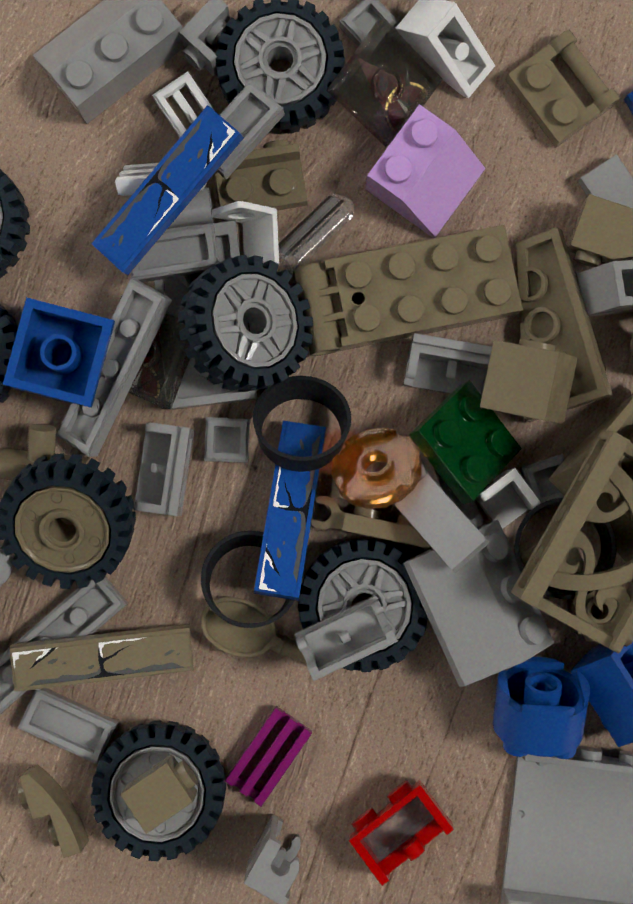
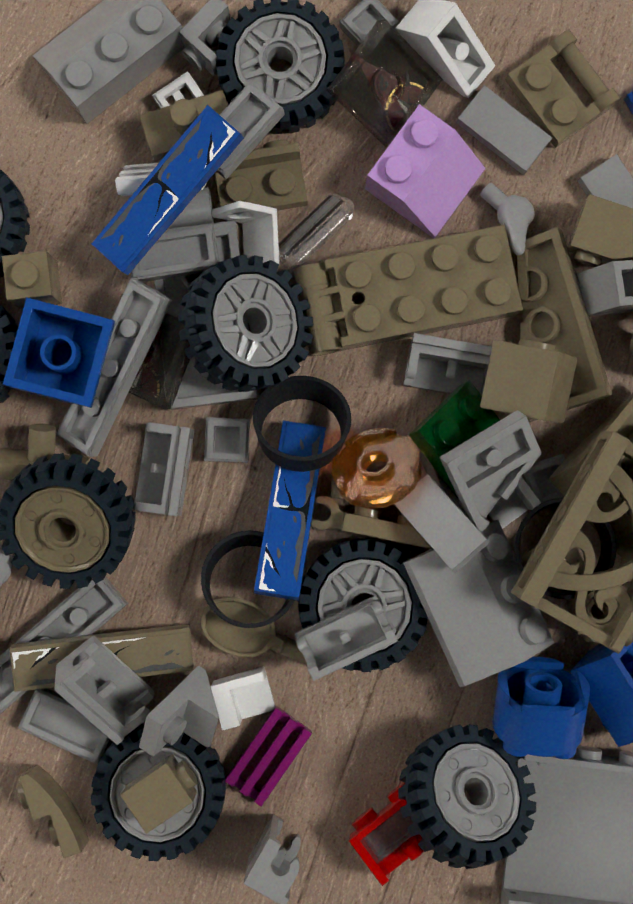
(31, 276): none -> dark tan brick
(103, 689): none -> light grey hinge
(168, 124): none -> dark tan tile
(185, 710): none -> light grey slope
(242, 696): none -> white panel
(436, 800): none -> wheel
(491, 465): none -> light grey wing
(503, 130): none -> light grey tile
(512, 211): none -> light grey animal

